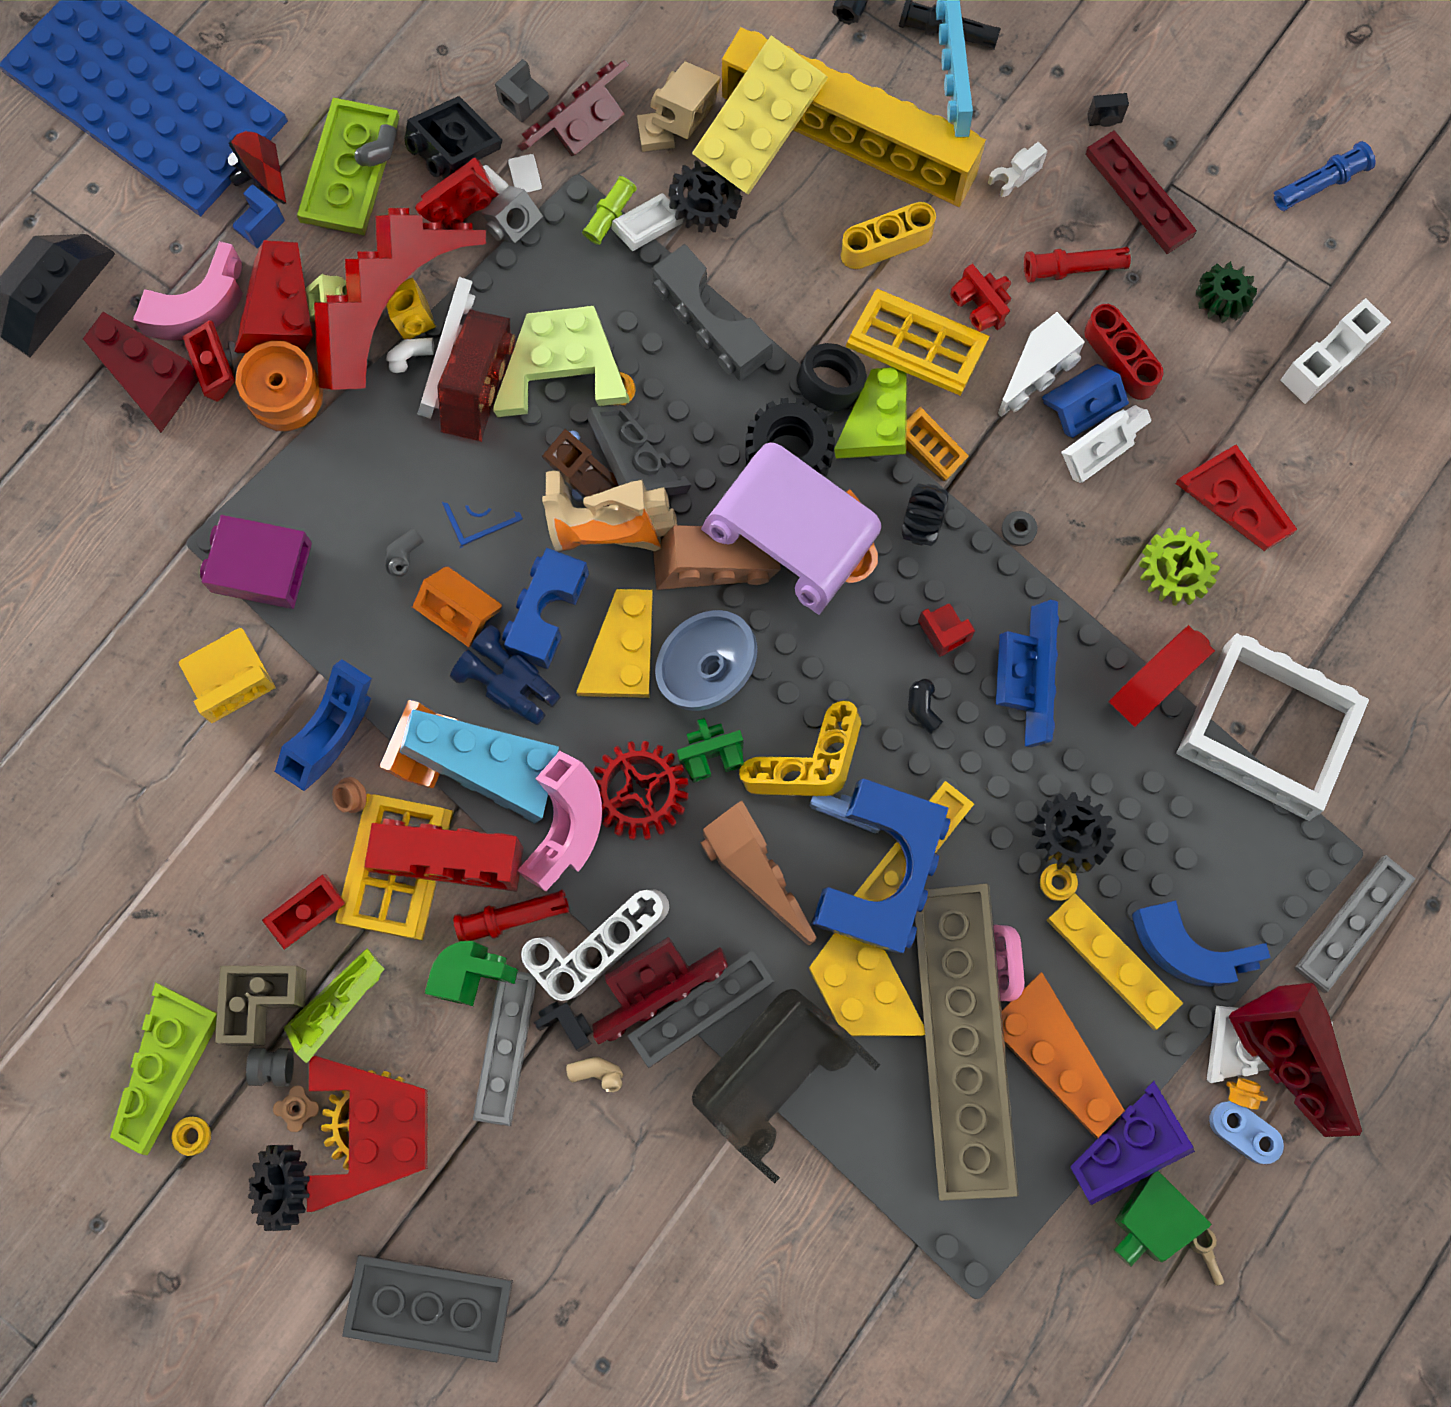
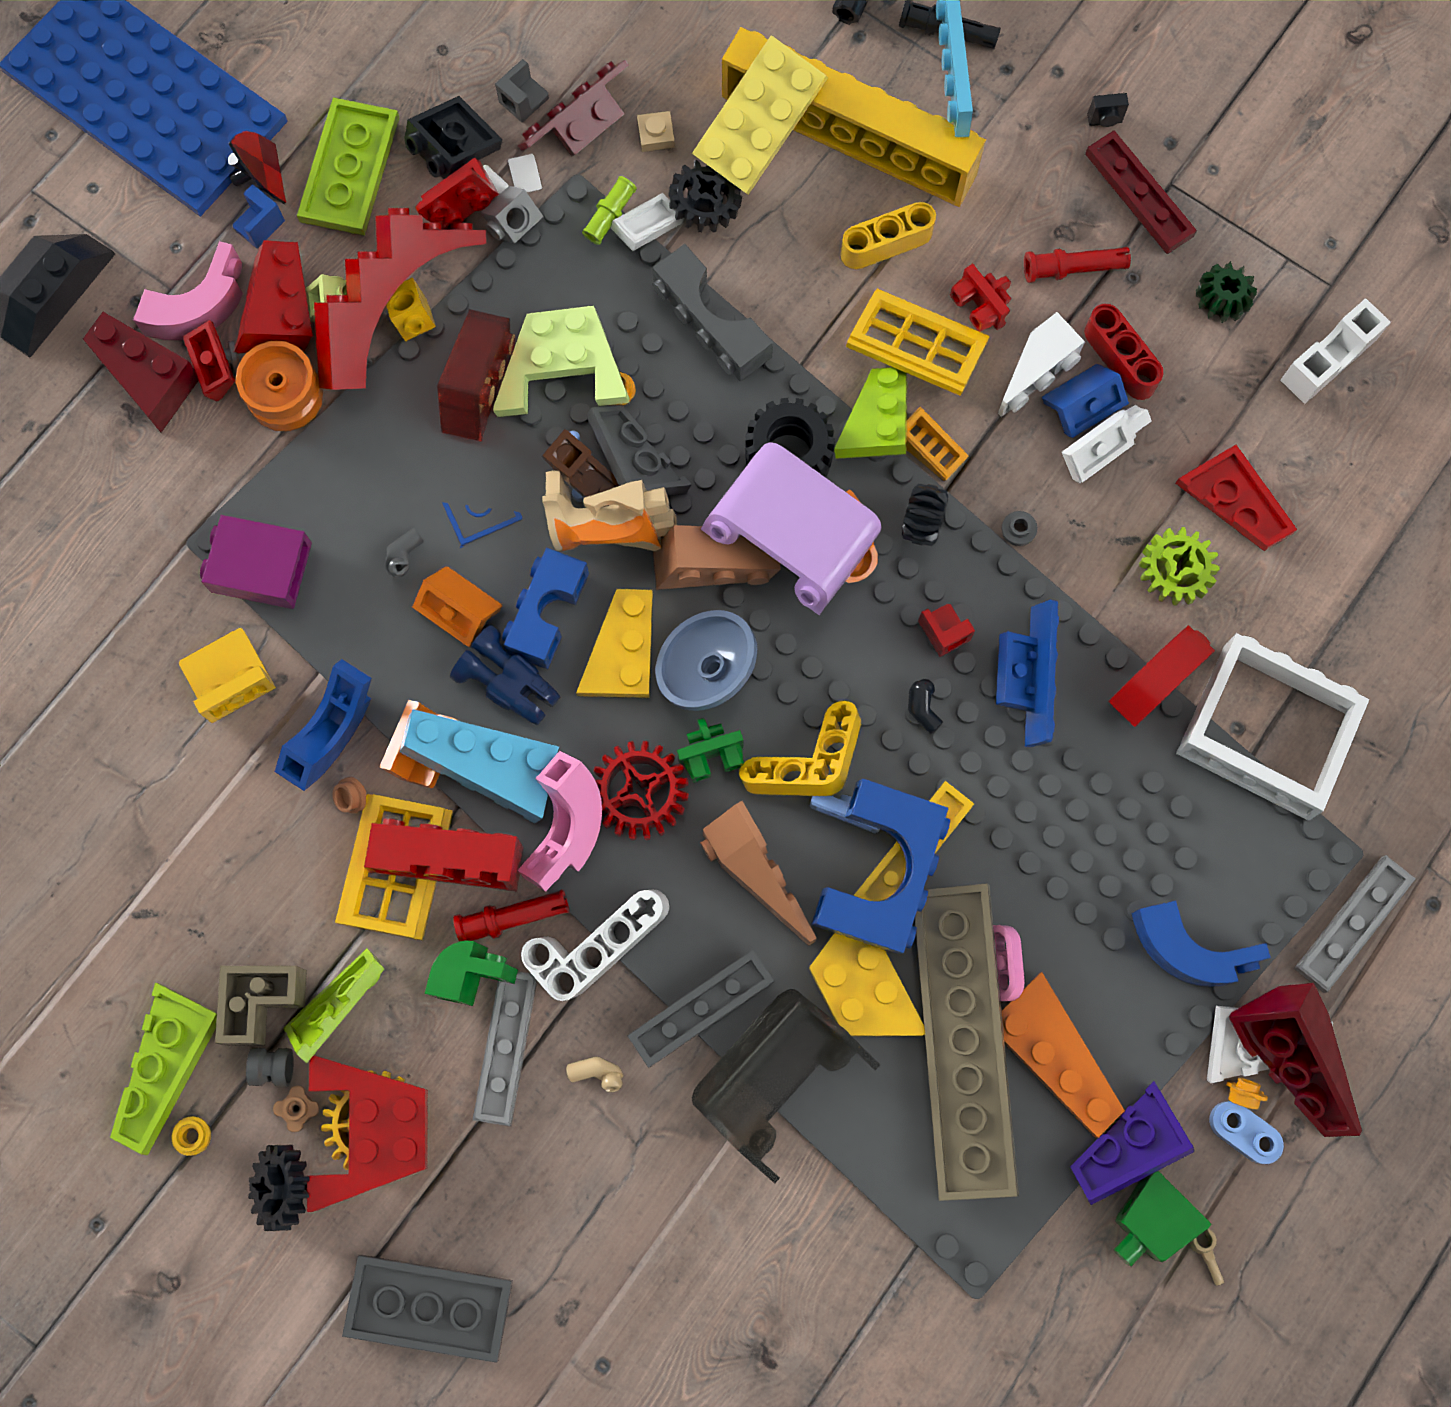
(304, 911): red slope -> none
(379, 150): dark grey arm -> none
(406, 349): white arm -> none
(460, 305): white plate -> none
(575, 1026): black bracket -> none
(652, 982): dark red bracket -> none
(685, 99): tan brick -> none
(840, 360): black tyre -> none
(1024, 166): white plate -> none
(1069, 846): black gear -> none
(1069, 878): yellow plate -> none
(1114, 962): yellow plate -> none
(1337, 170): blue pin -> none

